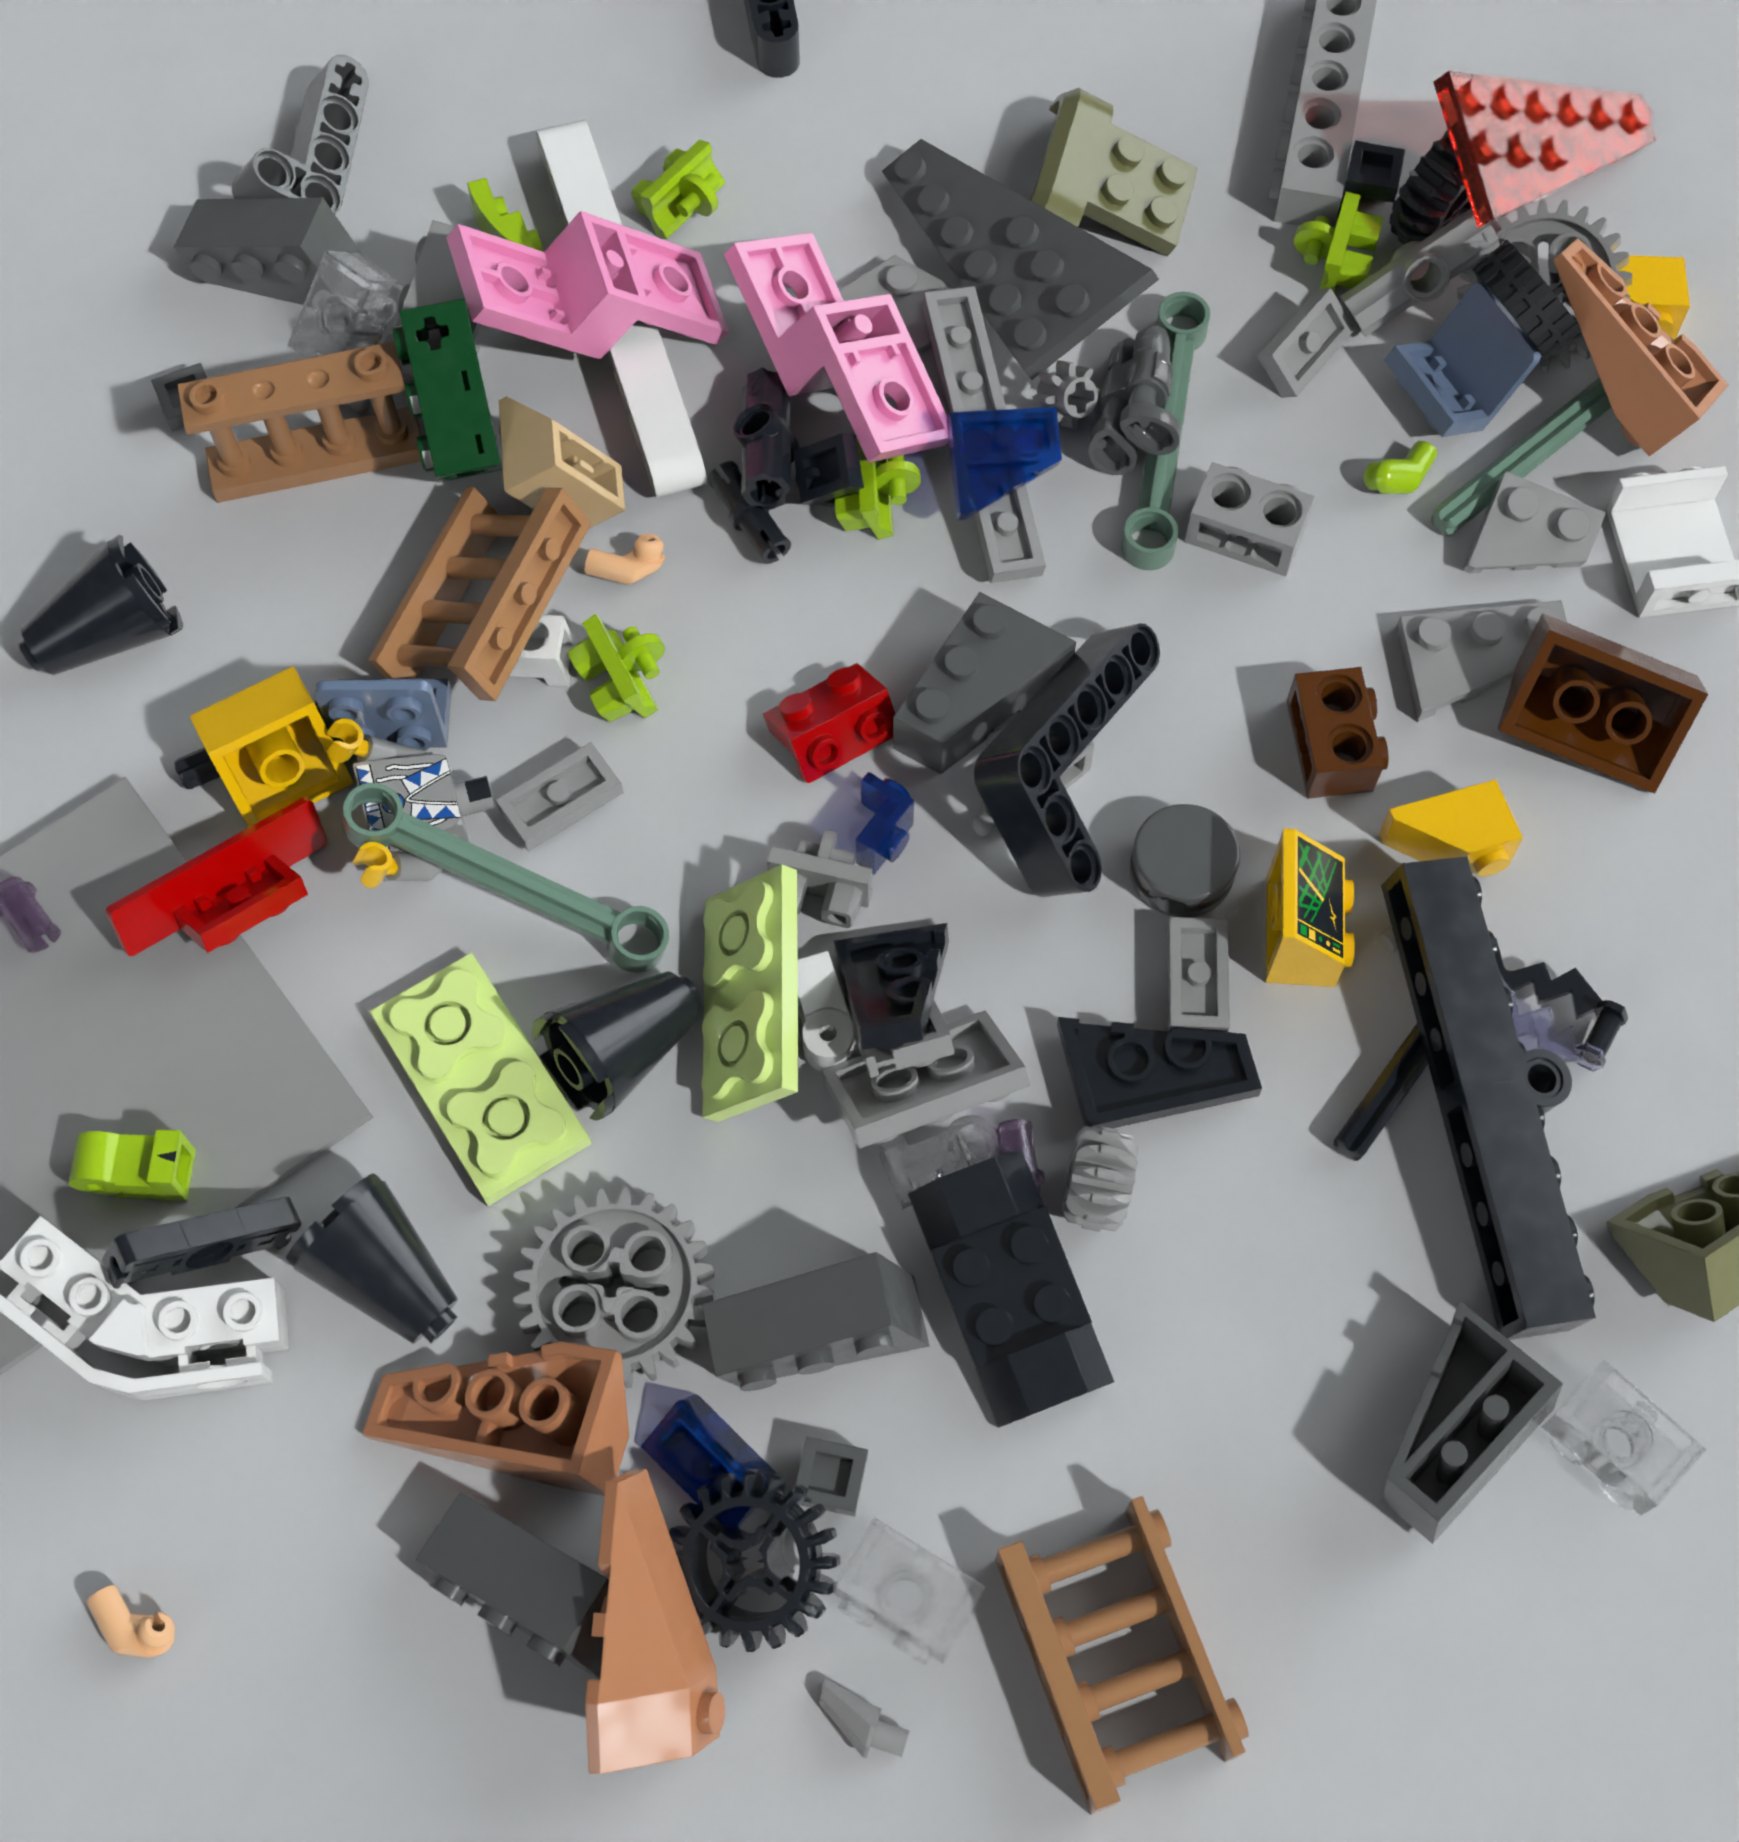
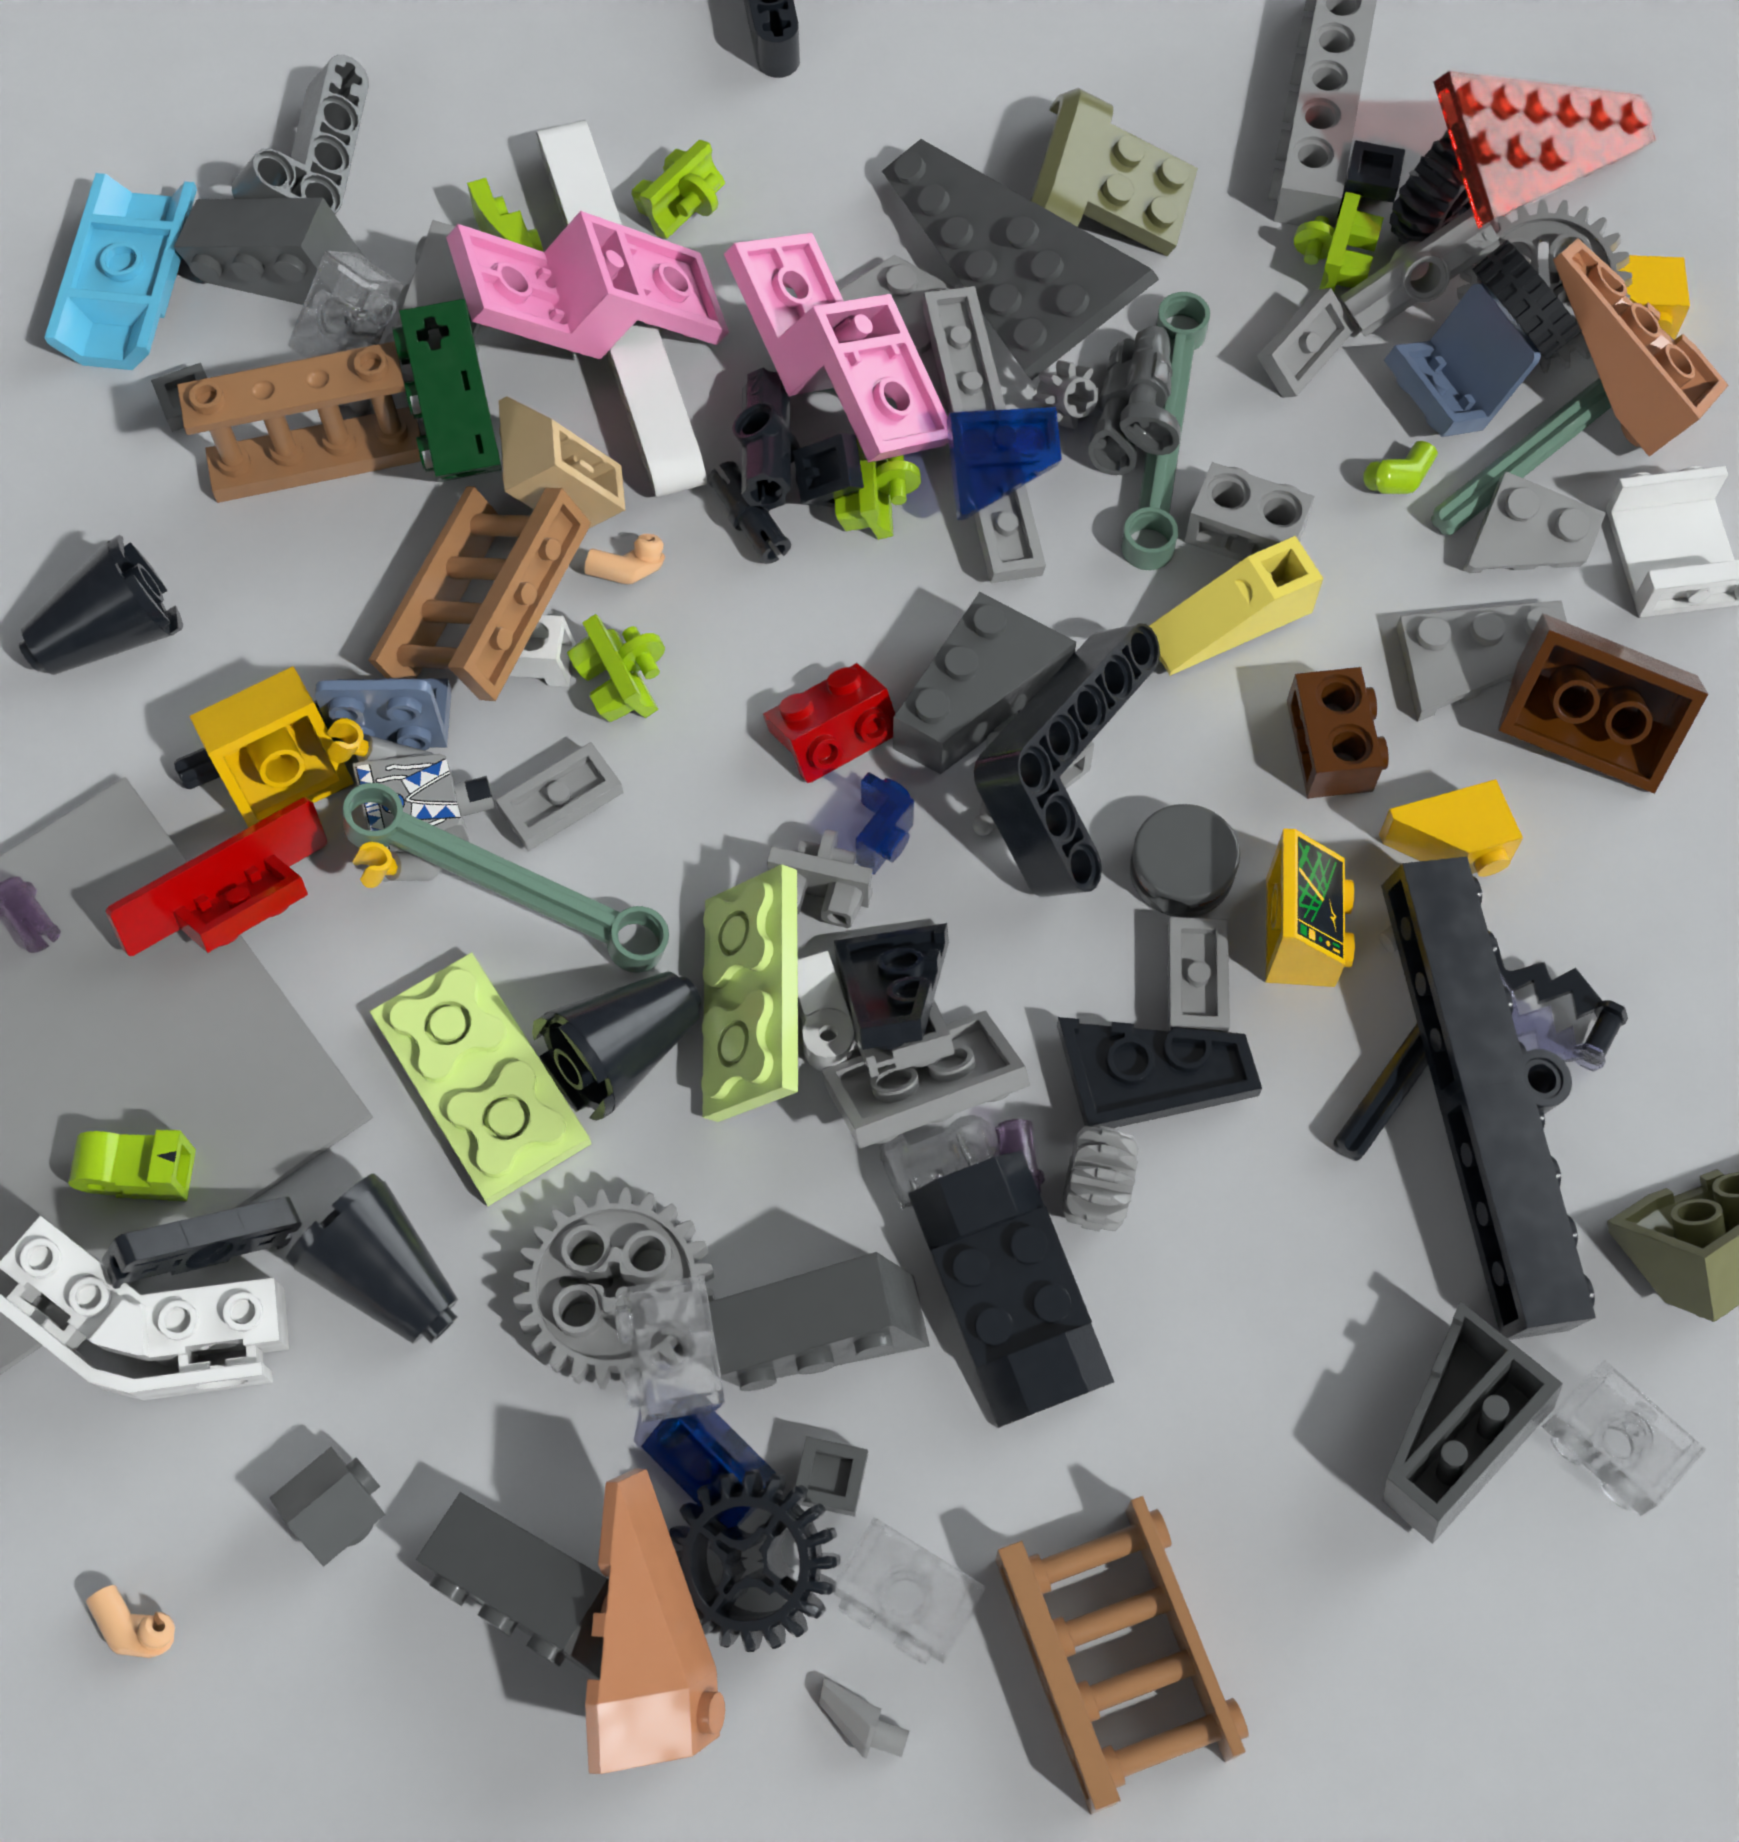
(119, 275): none -> medium azure piece
(329, 1505): none -> dark grey brick
(527, 1415): nougat wedge -> none
(683, 1312): none -> clear brick
(1239, 605): none -> light yellow slope

